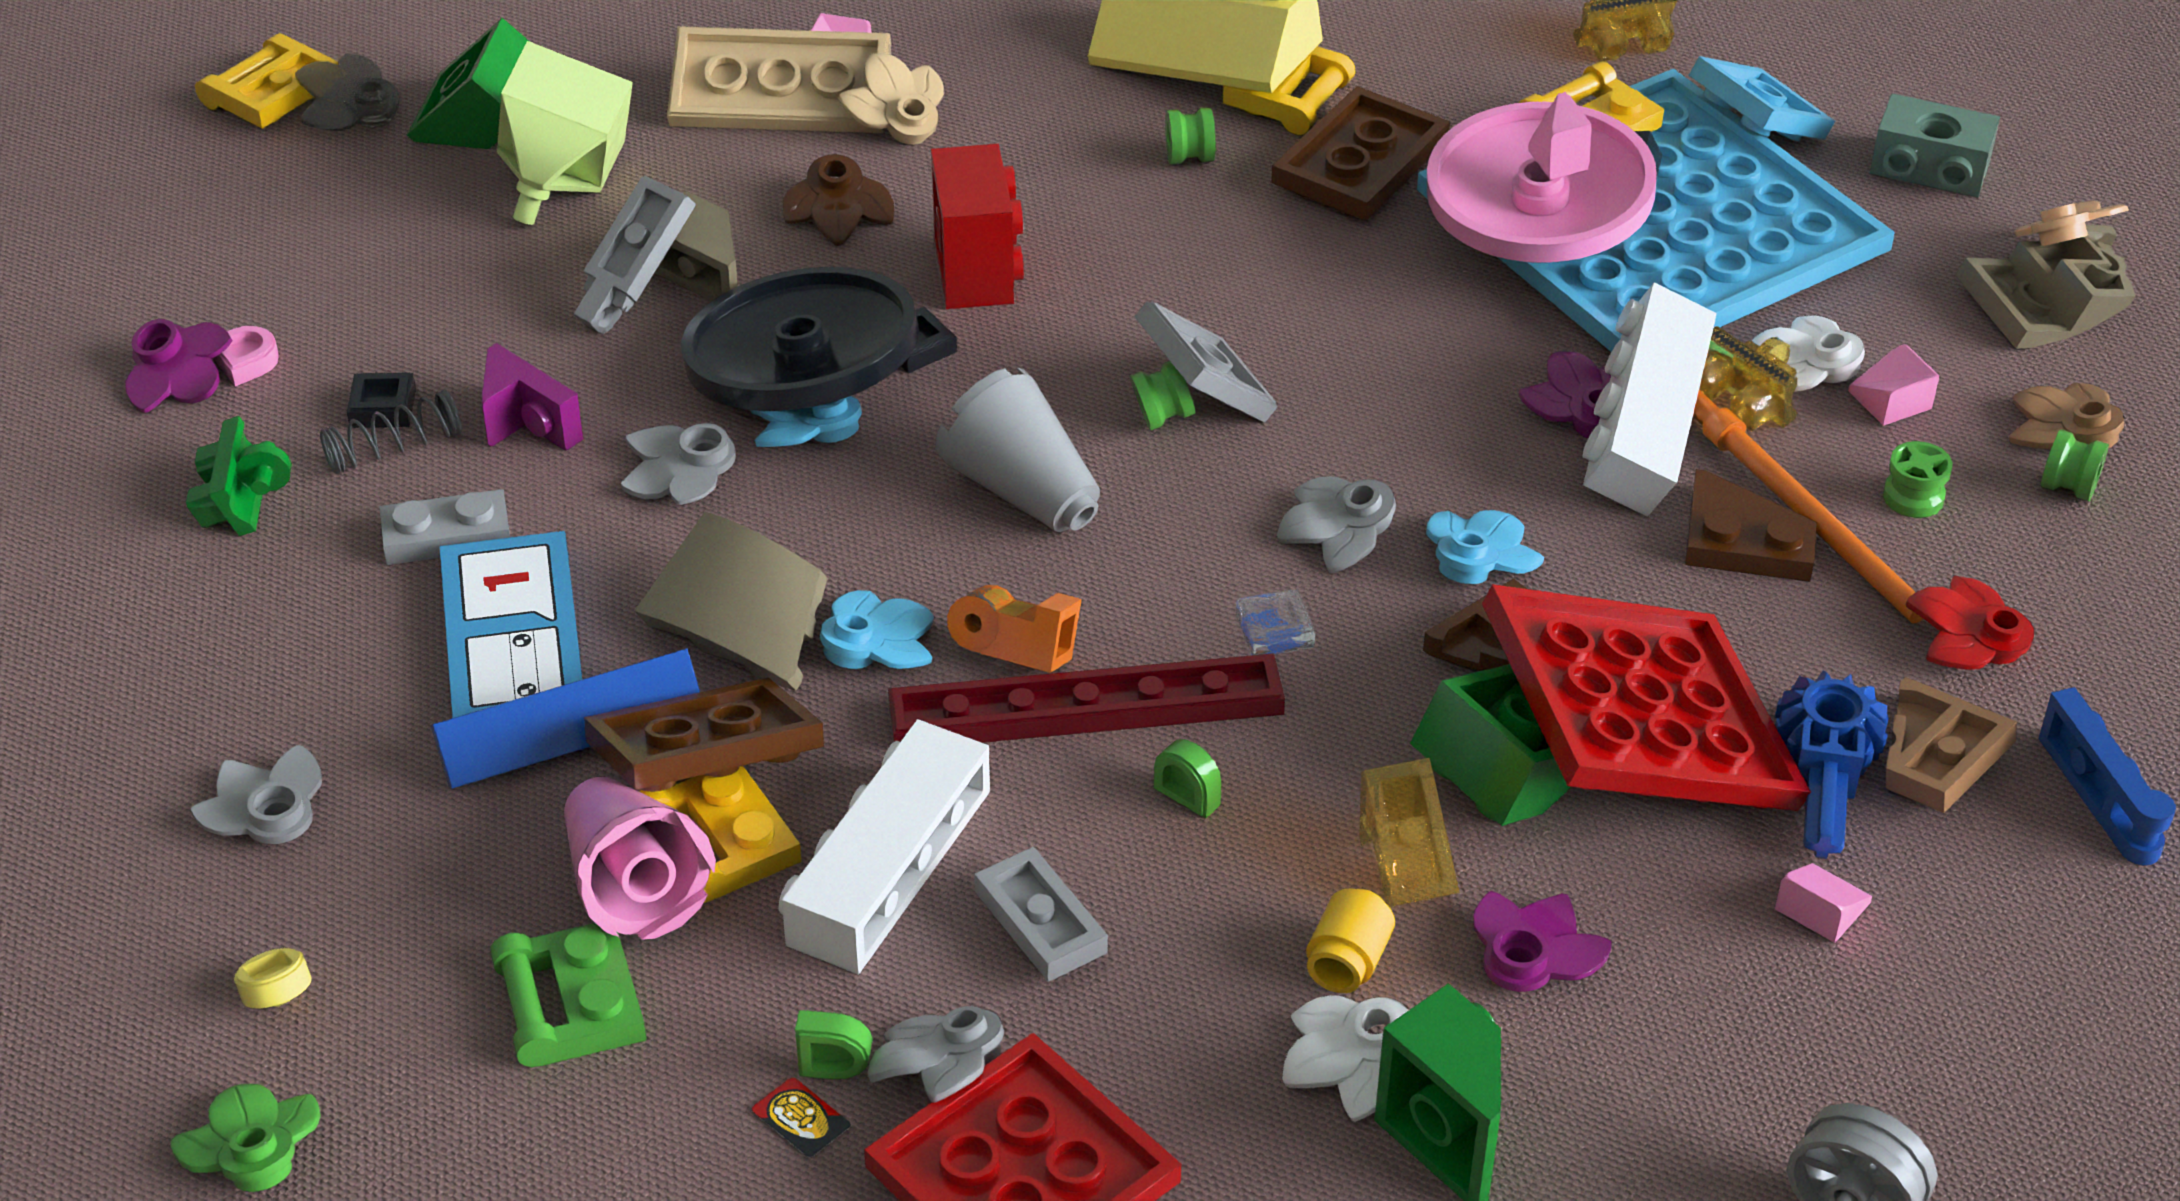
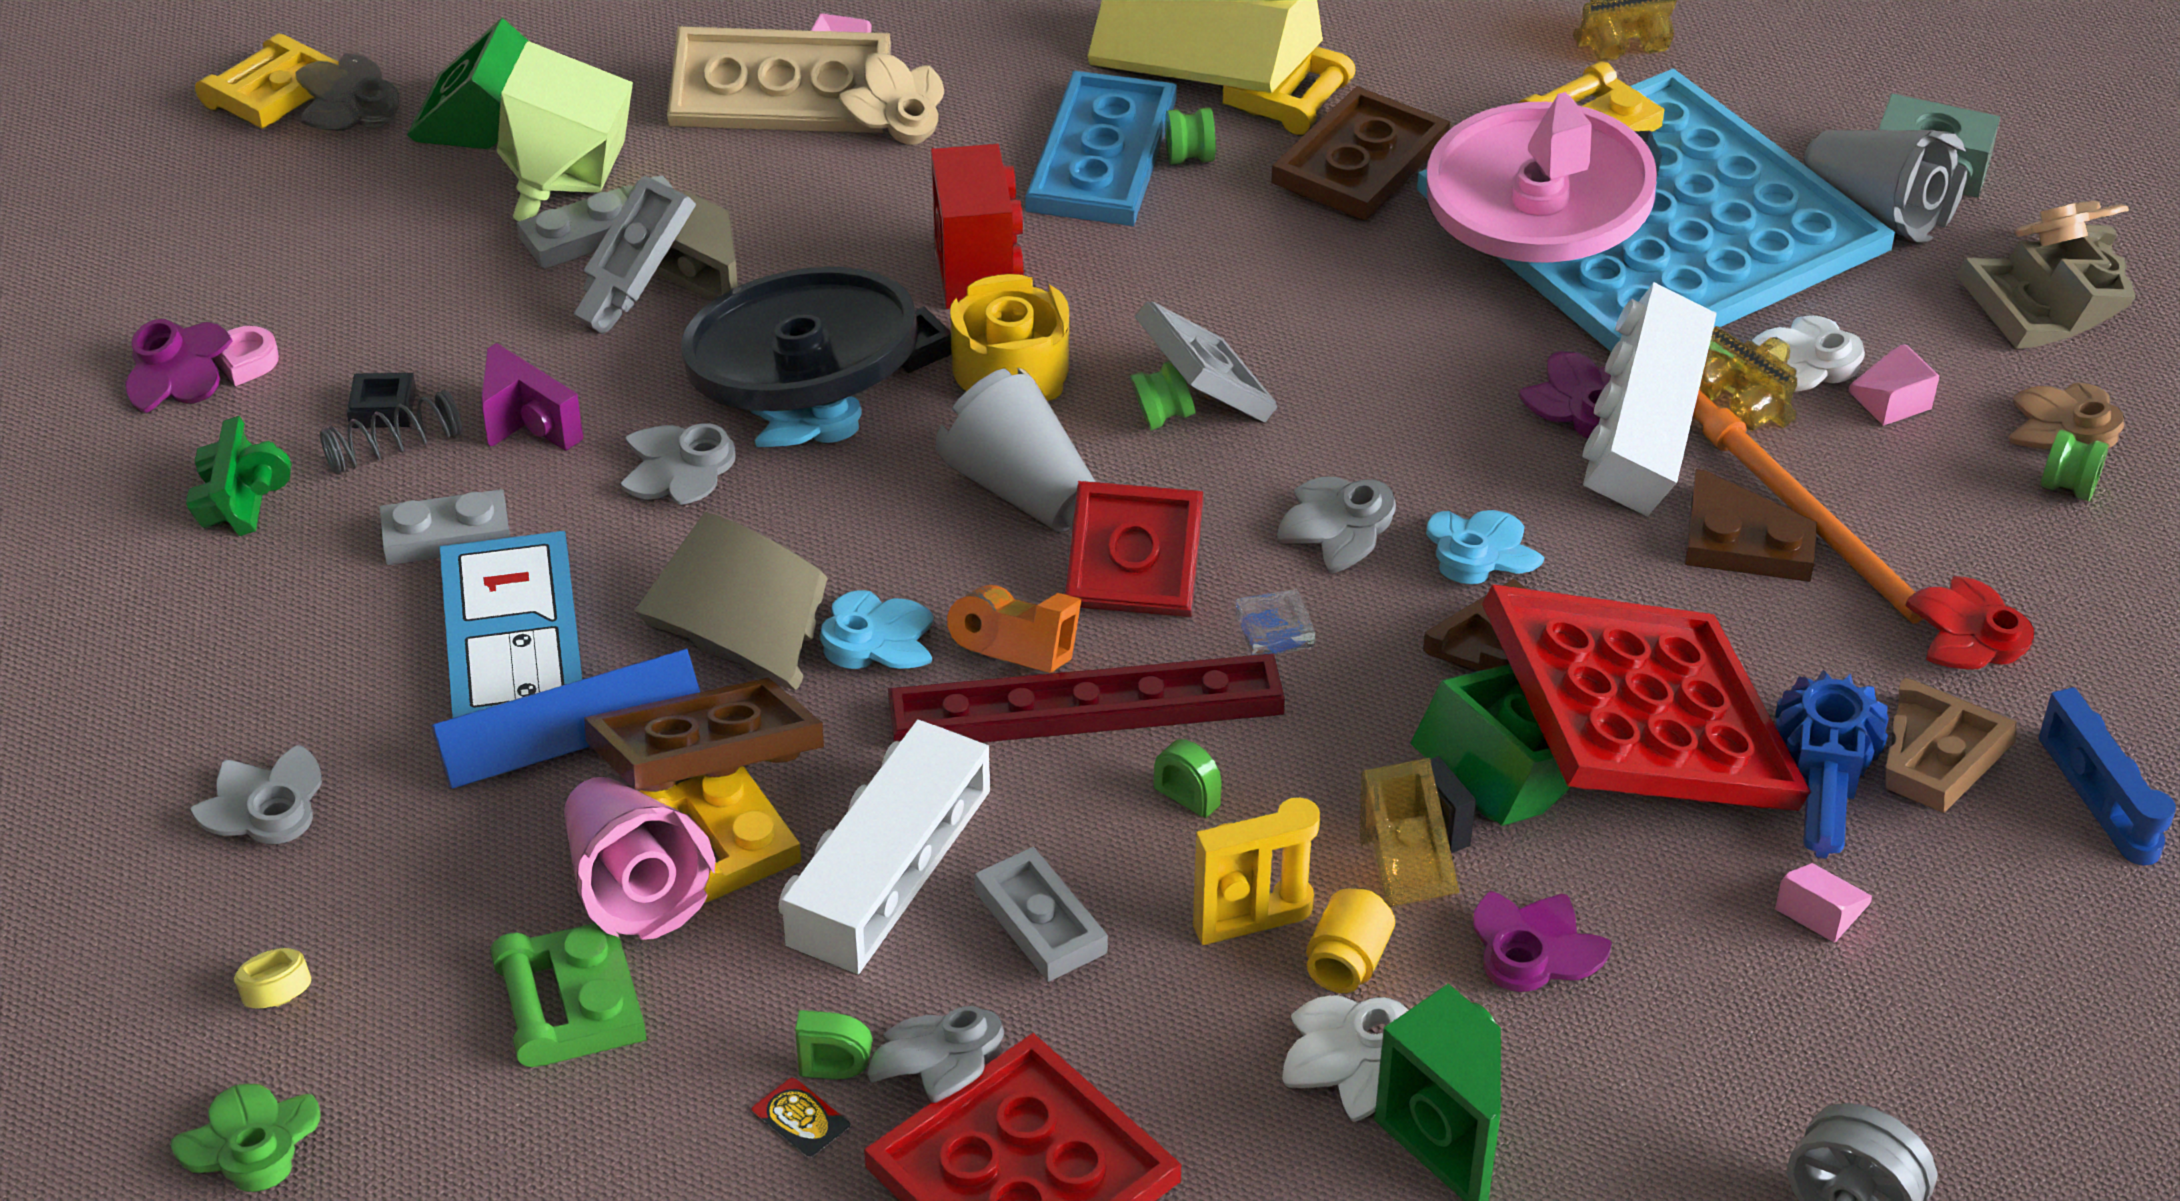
(574, 228): none -> light grey hinge
(837, 202): reddish brown plate -> none
(1011, 327): none -> yellow brick
(1101, 148): none -> dark azure tile
(1135, 548): none -> red tile
(1235, 873): none -> yellow plate
(1456, 805): none -> black tile
(1761, 99): medium azure plate -> none
(1895, 175): none -> light grey cone
(1917, 479): bright green wheel -> none

